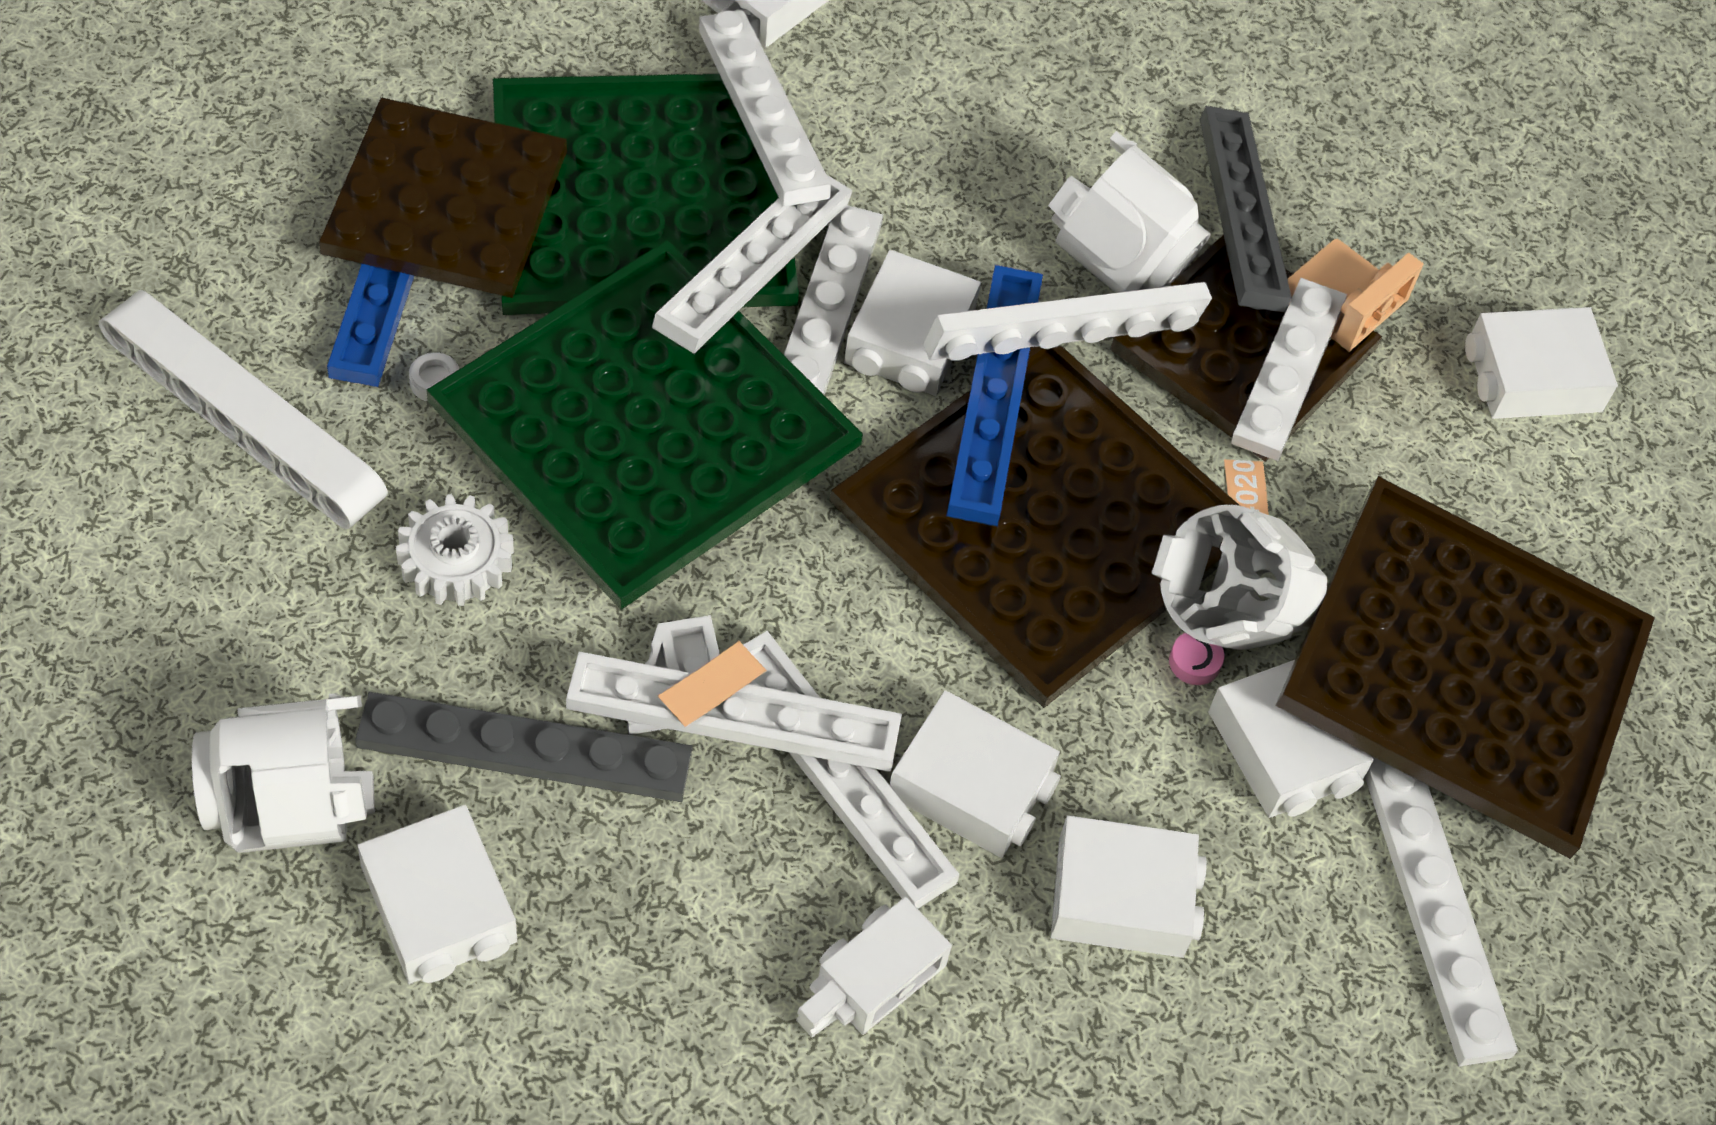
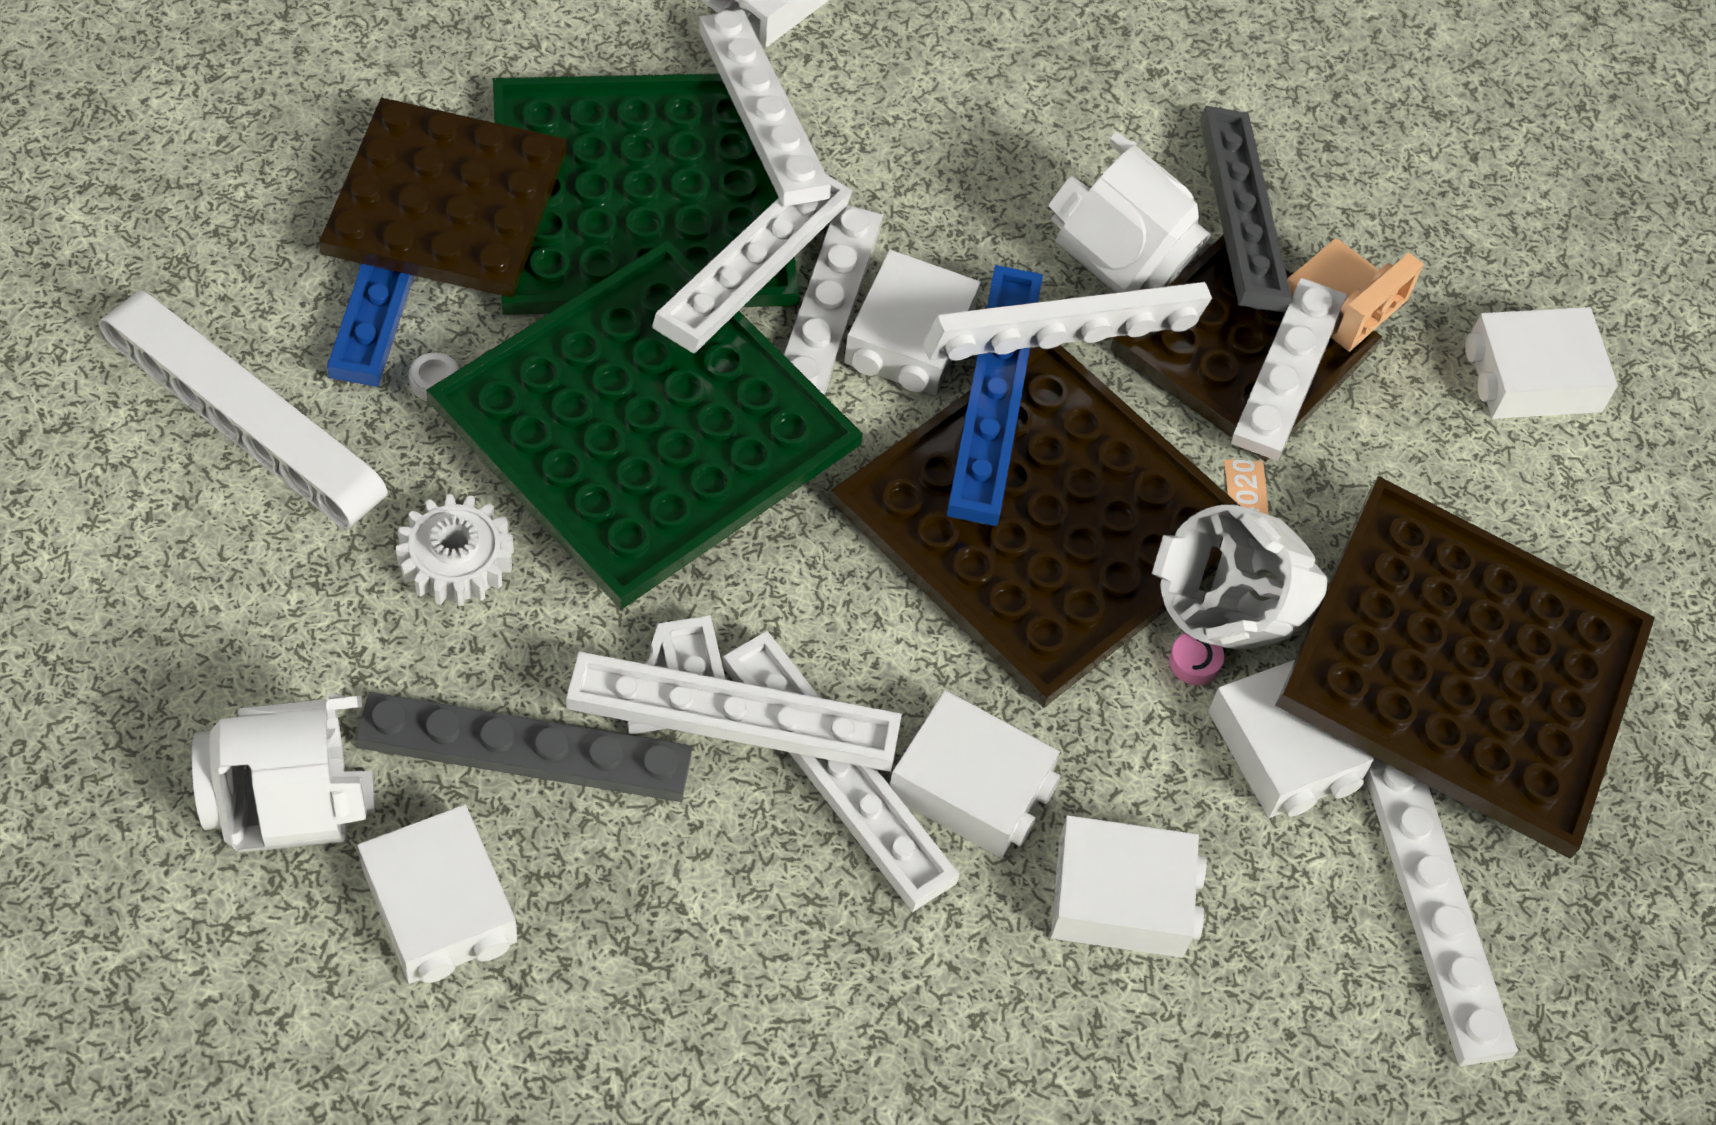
(712, 684): light nougat sticker -> none
(875, 969): white hinge -> none

